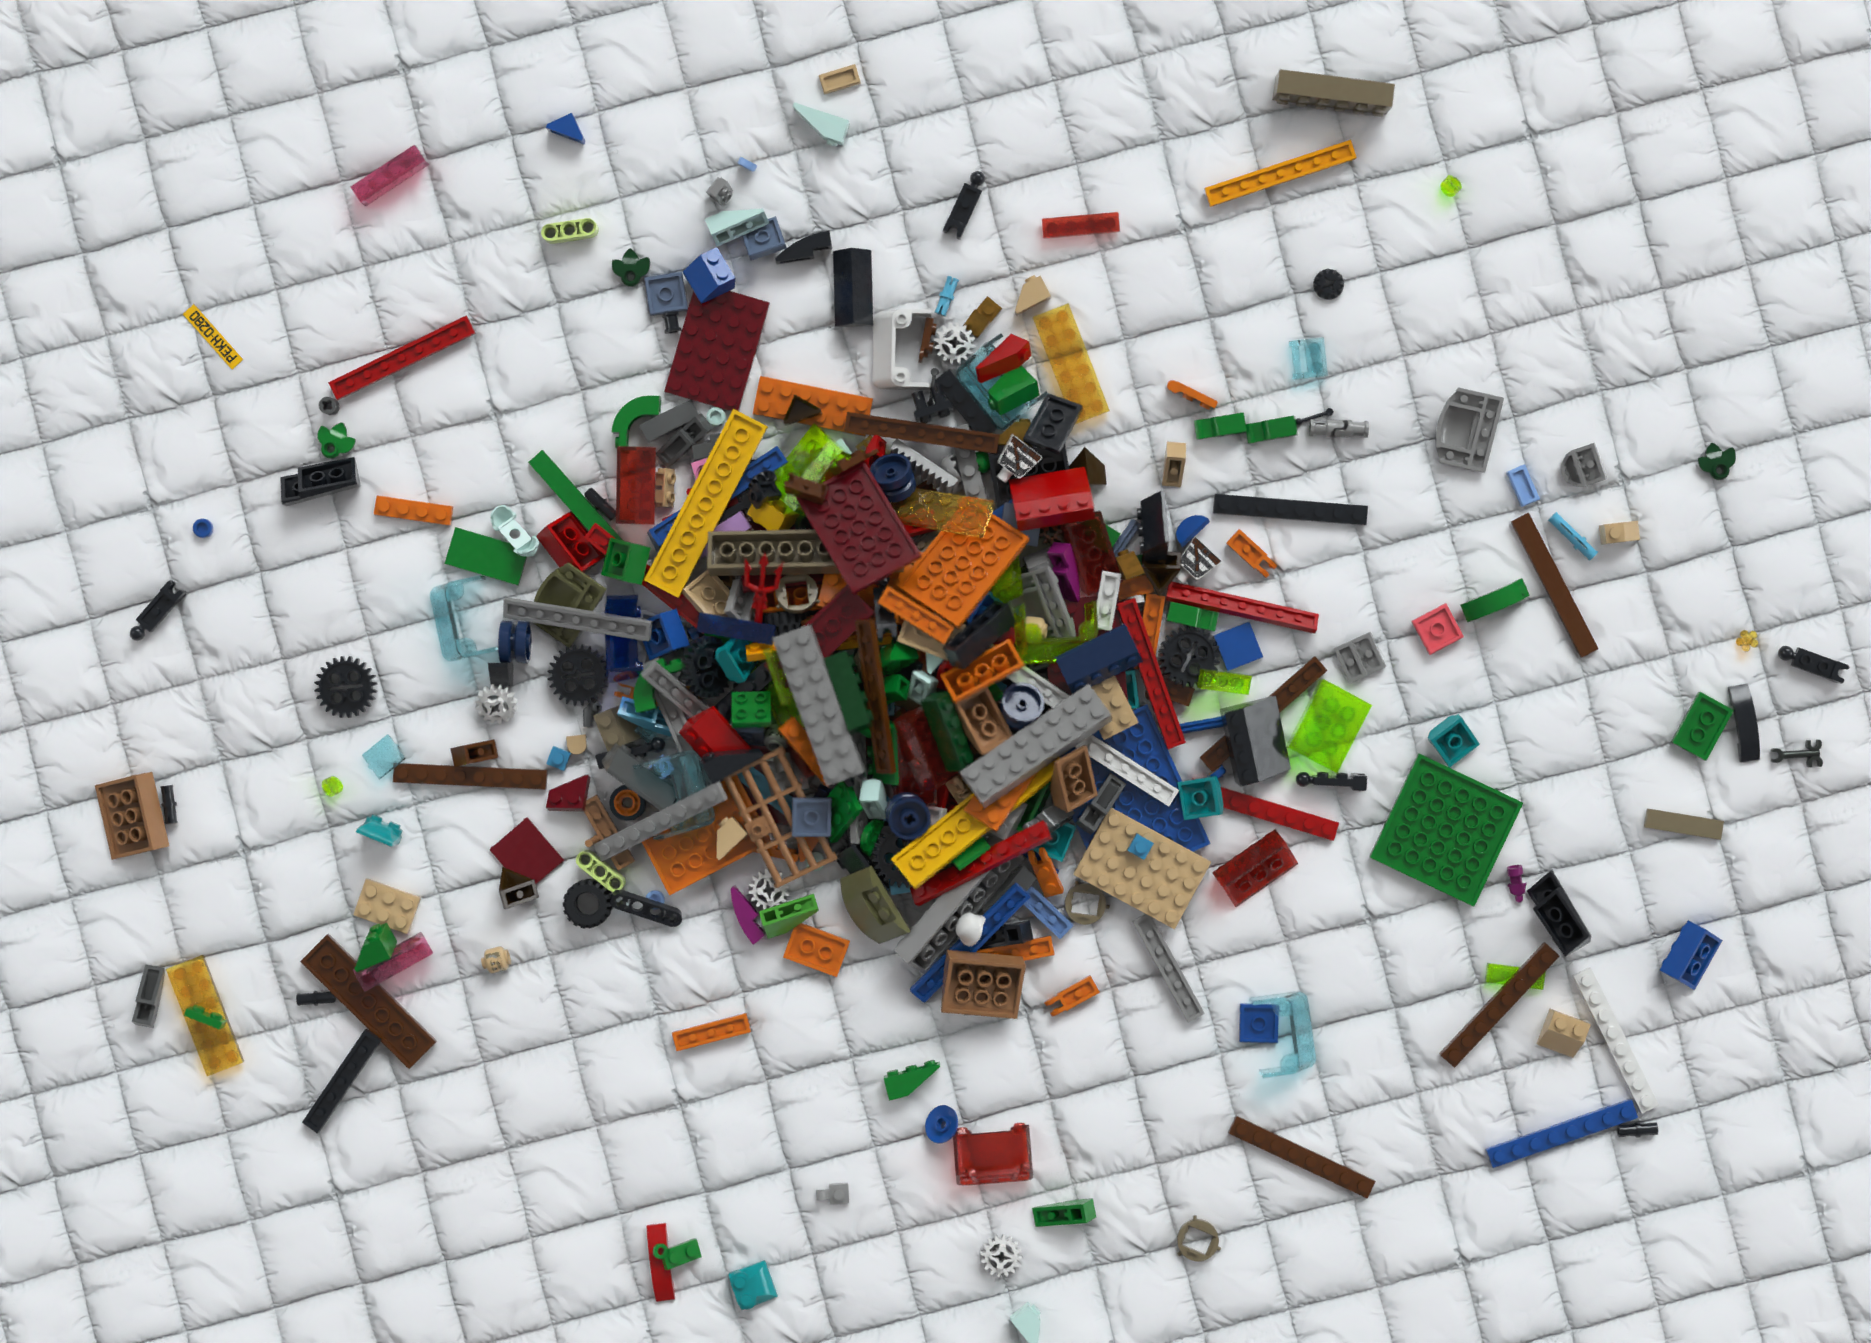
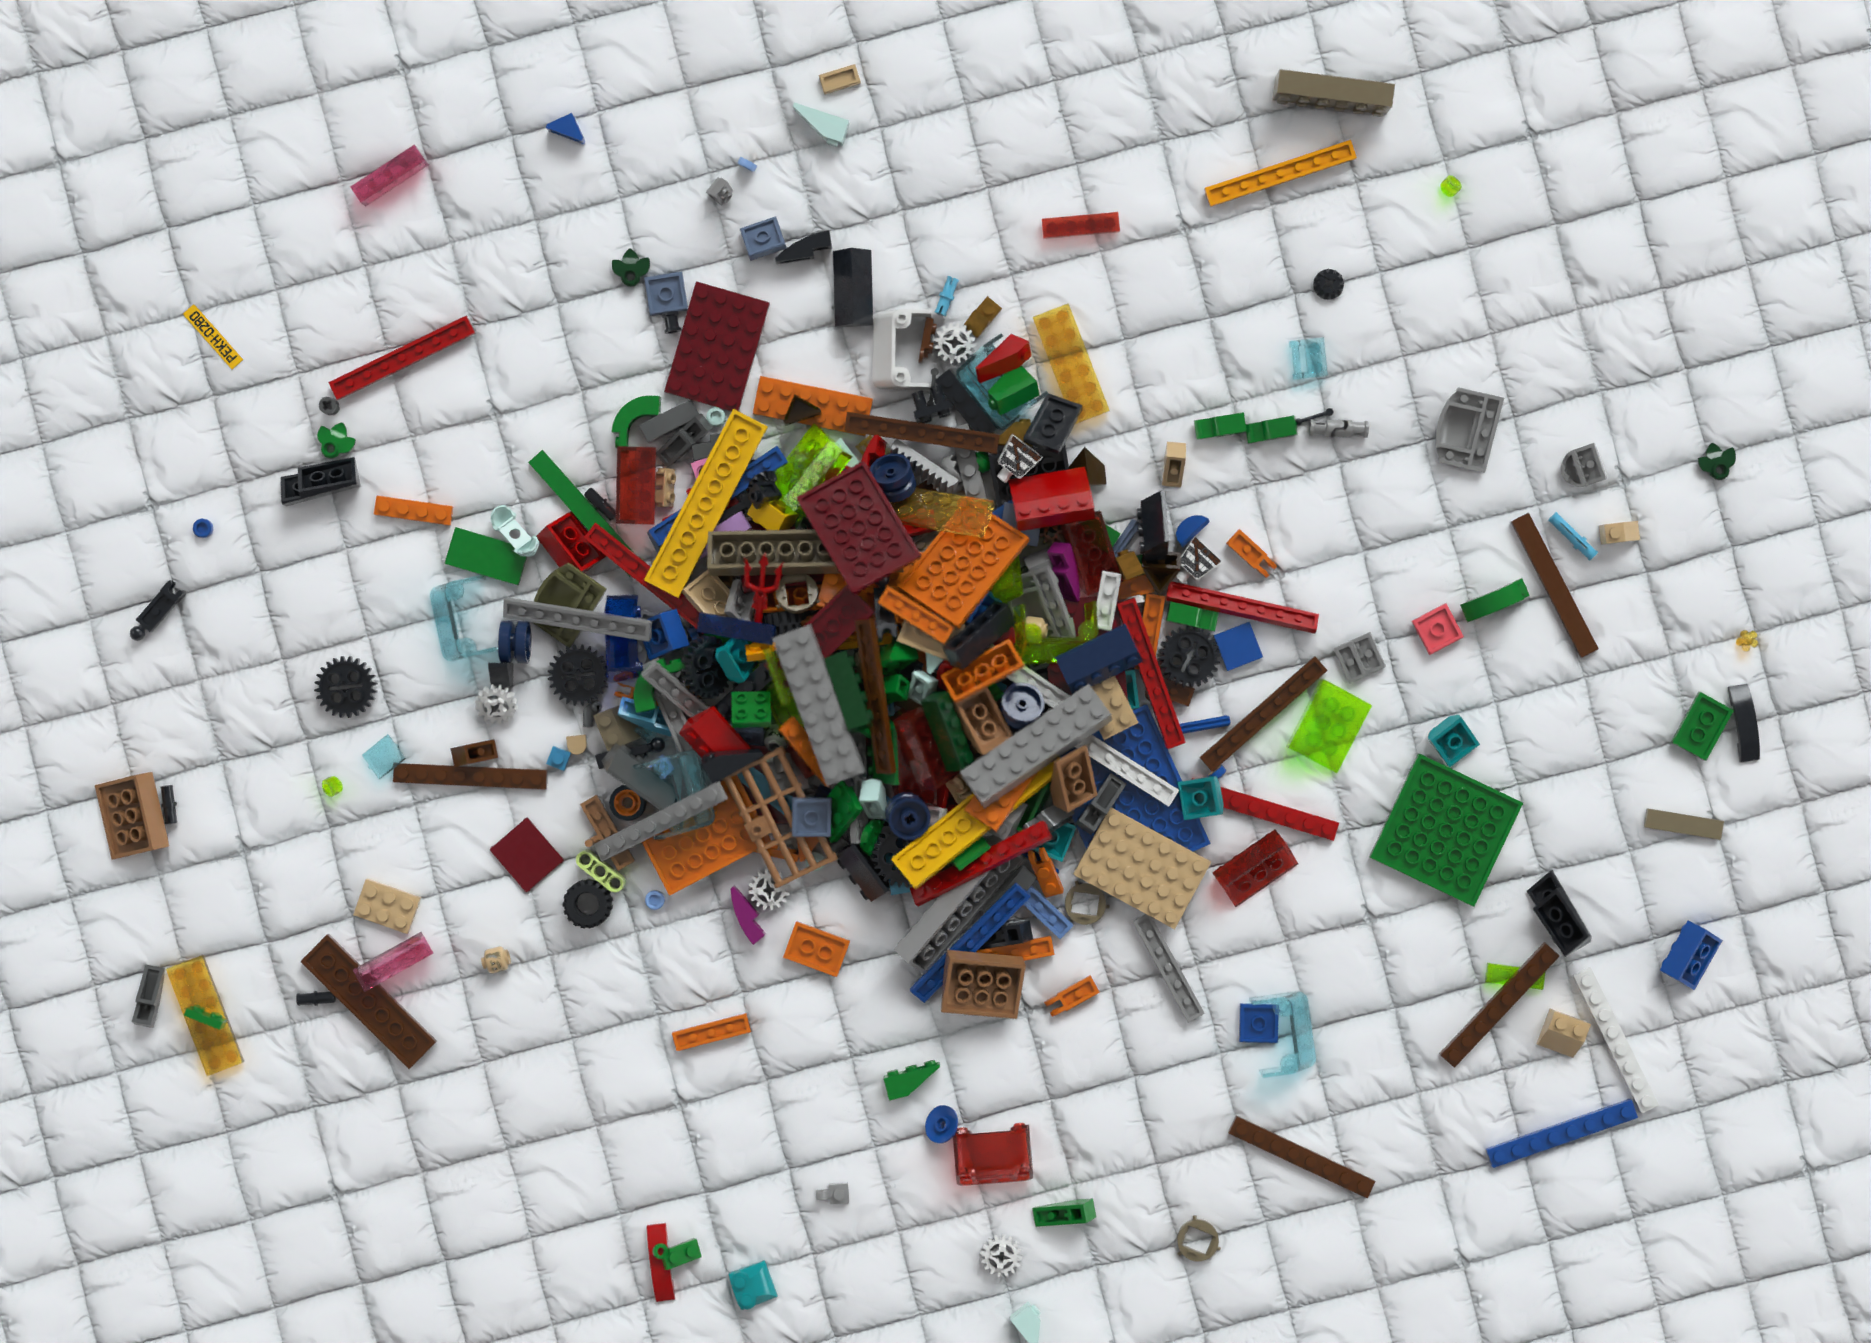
(342, 1081): black plate -> none
(377, 947): green slope -> none
(381, 831): teal slope -> none
(516, 888): dark brown slope -> none
(560, 228): yellowish green beam -> none
(569, 796): dark red wing -> none
(625, 561): green slope -> none
(644, 911): black beam -> none
(709, 275): blue slope -> none
(728, 836): tan slope -> none
(733, 224): light aqua slope -> none
(788, 915): bright green slope -> none
(806, 489): reddish brown hinge -> none
(856, 457): reddish brown hinge -> none
(872, 906): olive slope -> none
(965, 204): black plate -> none
(970, 928): white helmet -> none
(1032, 294): tan slope -> none
(1140, 846): dark azure plate -> none
(1191, 394): orange hinge -> none
(1224, 681): clear neon green plate -> none
(1255, 740): slope -> none
(1290, 509): black plate -> none
(1356, 781): black plate -> none
(1516, 887): magenta piece -> none
(1522, 485): light blue tile -> none
(1637, 1129): black pin -> none
(1812, 753): pearl dark grey bar -> none
(1813, 663): black plate -> none

